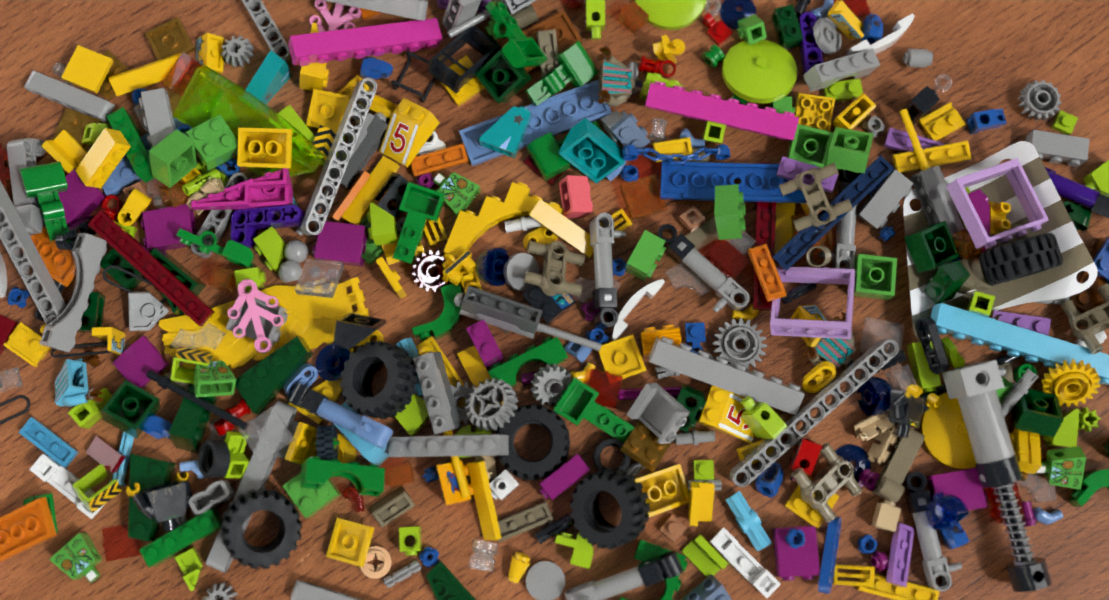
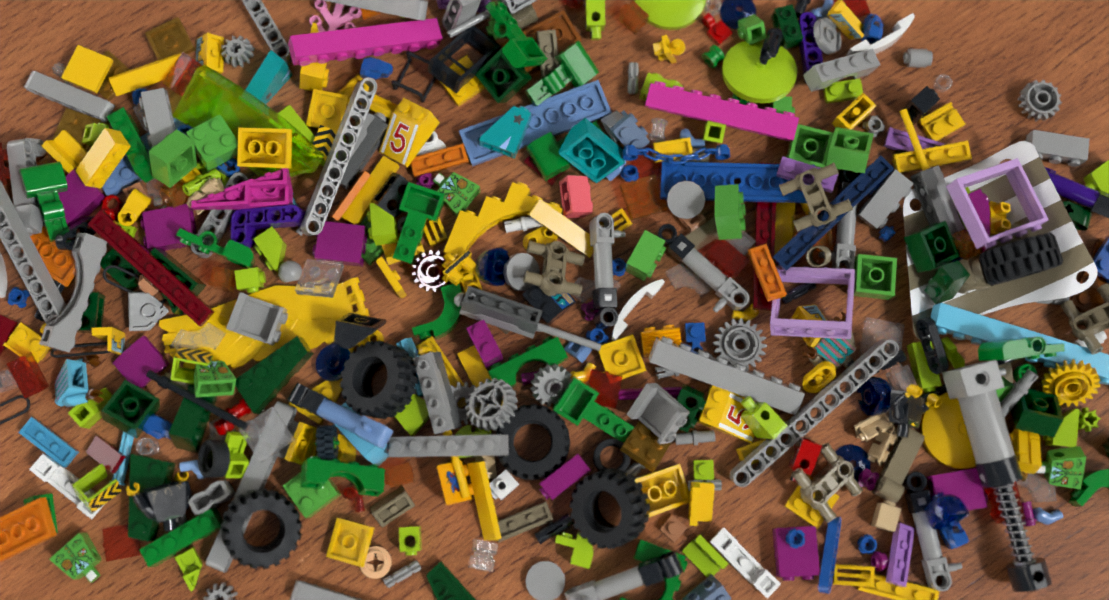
(27, 375): none -> clear red brick
(142, 449): none -> clear bush
(146, 286): none -> nougat plate
(254, 313): bright pink plant -> none
(296, 251): light grey piece -> none
(301, 378): medium blue plate -> none
(431, 474): blue plate -> none
(434, 556): blue plate -> none
(518, 566): yellow cone -> none
(615, 80): torso -> none
(656, 66): red connector -> none
(686, 199): none -> light grey tile
(748, 521): medium azure piece -> none
(770, 480): blue rock -> none
(771, 45): none -> black piece
(814, 111): yellow tile -> none
(980, 303): lime brick -> none
(986, 120): blue leg -> none
(1018, 348): none -> green plate
(1032, 323): medium lavender plate -> none
(1064, 123): lime plate -> none

